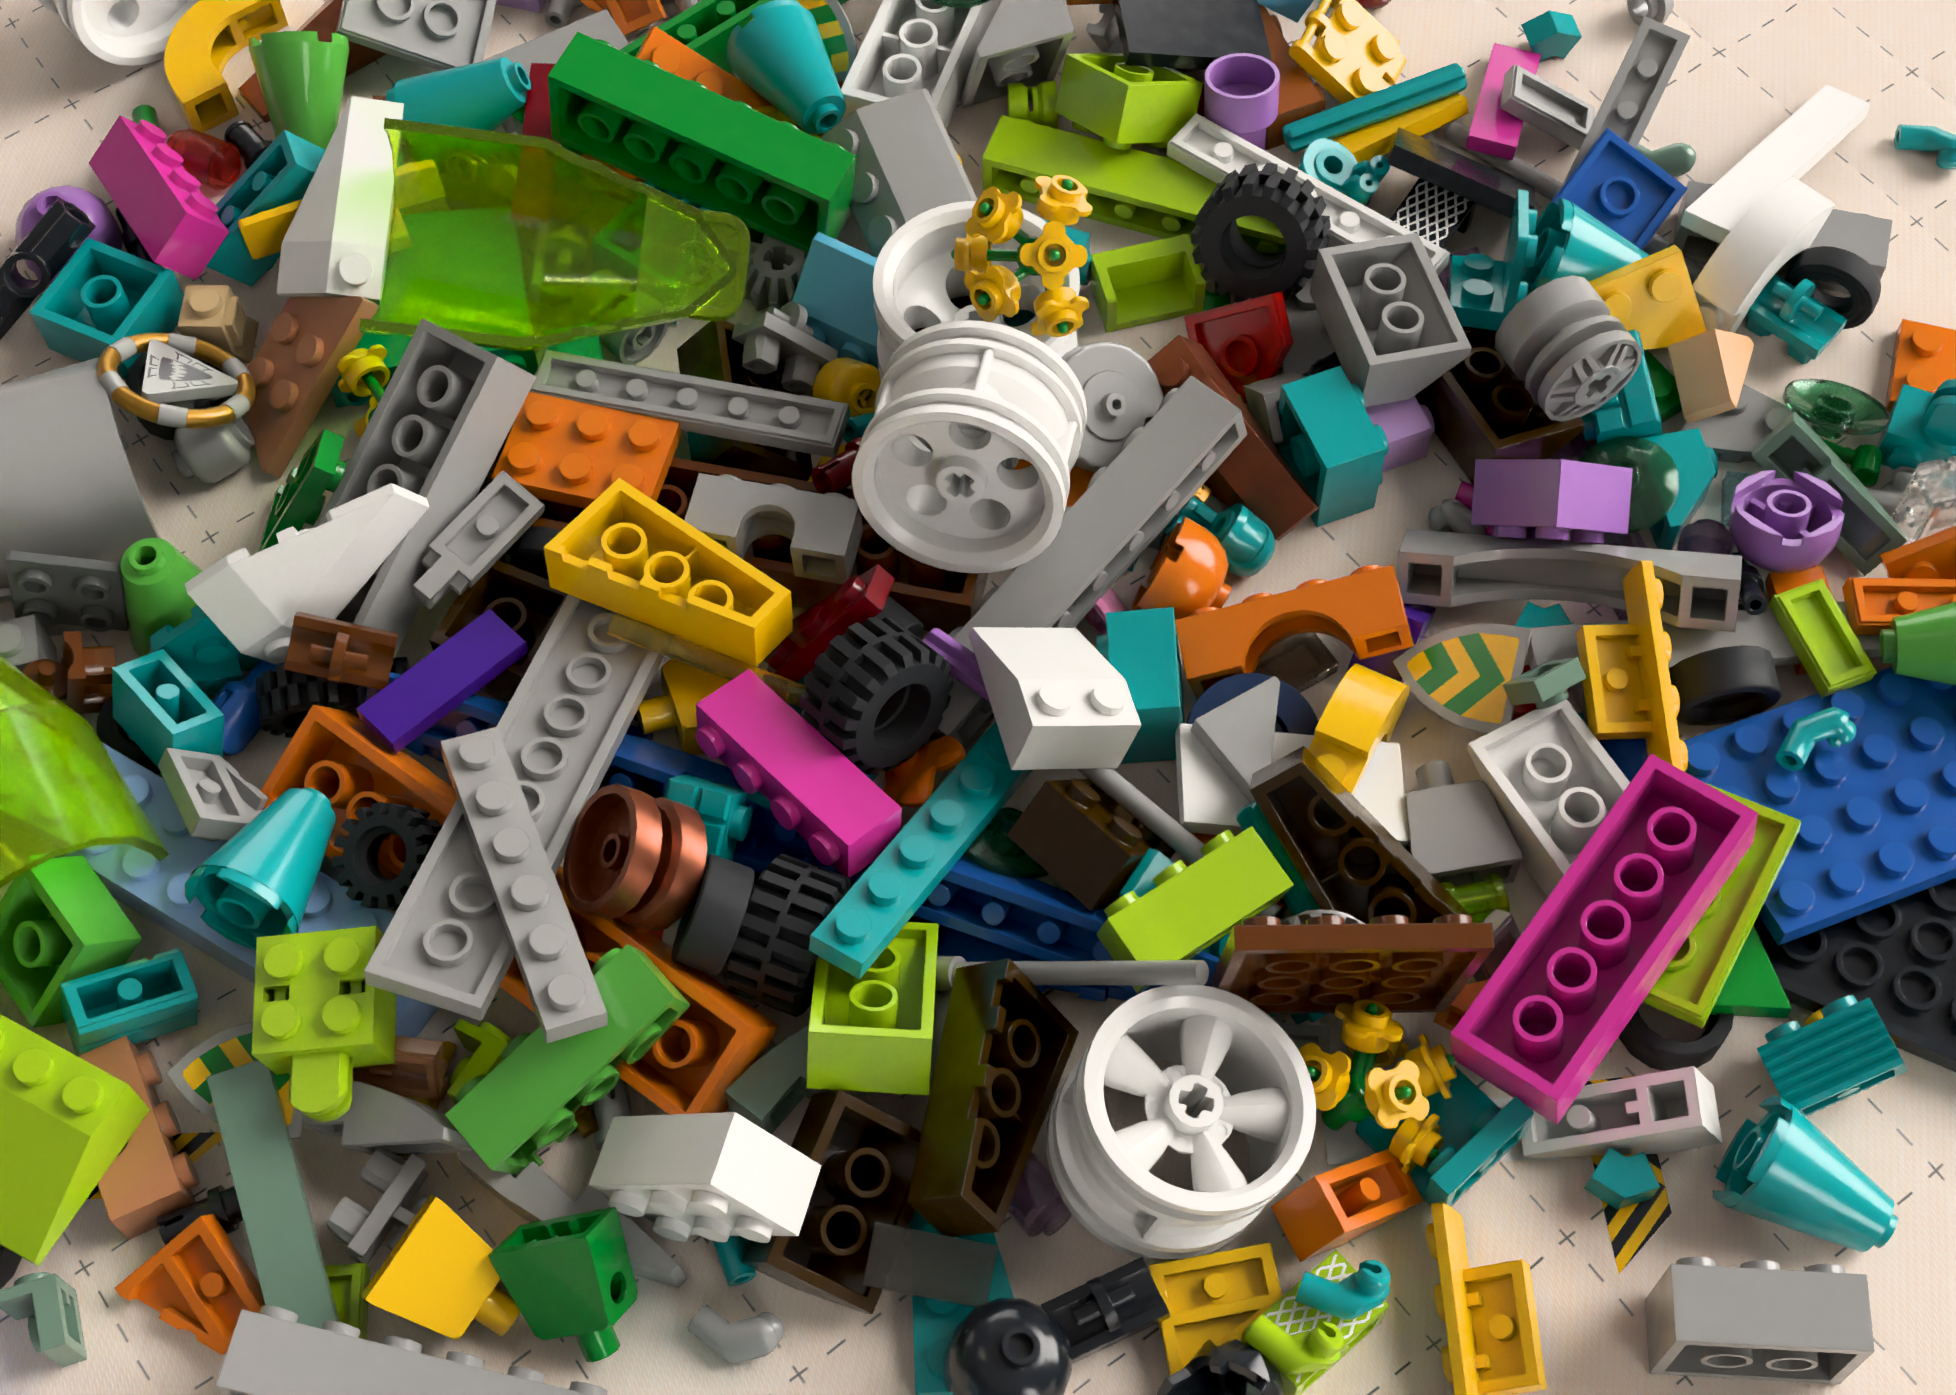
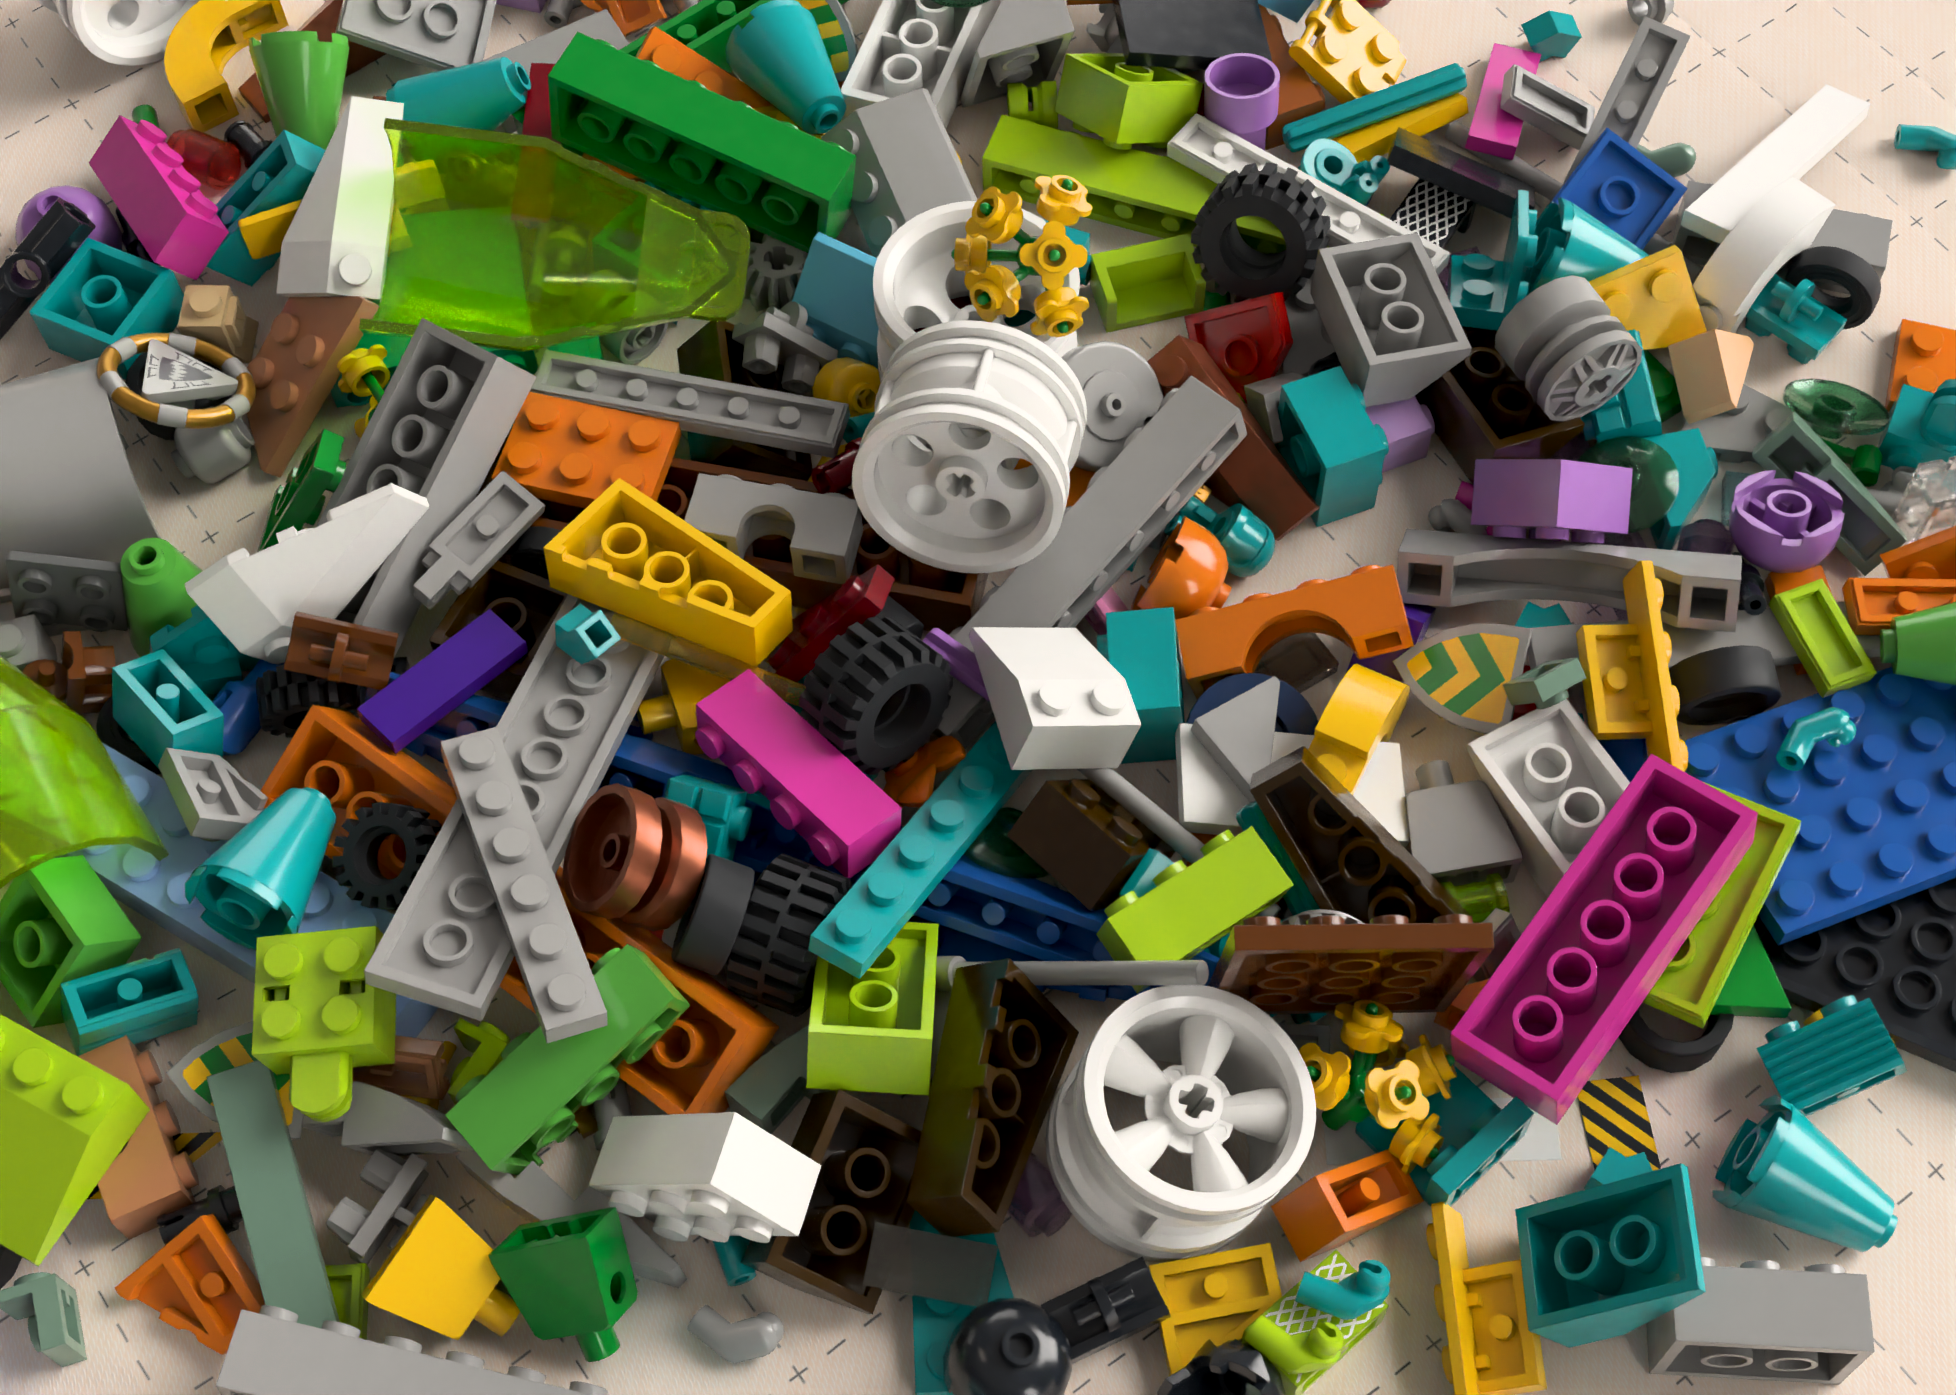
(585, 634): none -> teal piece
(1610, 1257): none -> teal slope
(1632, 1116): white slope -> none

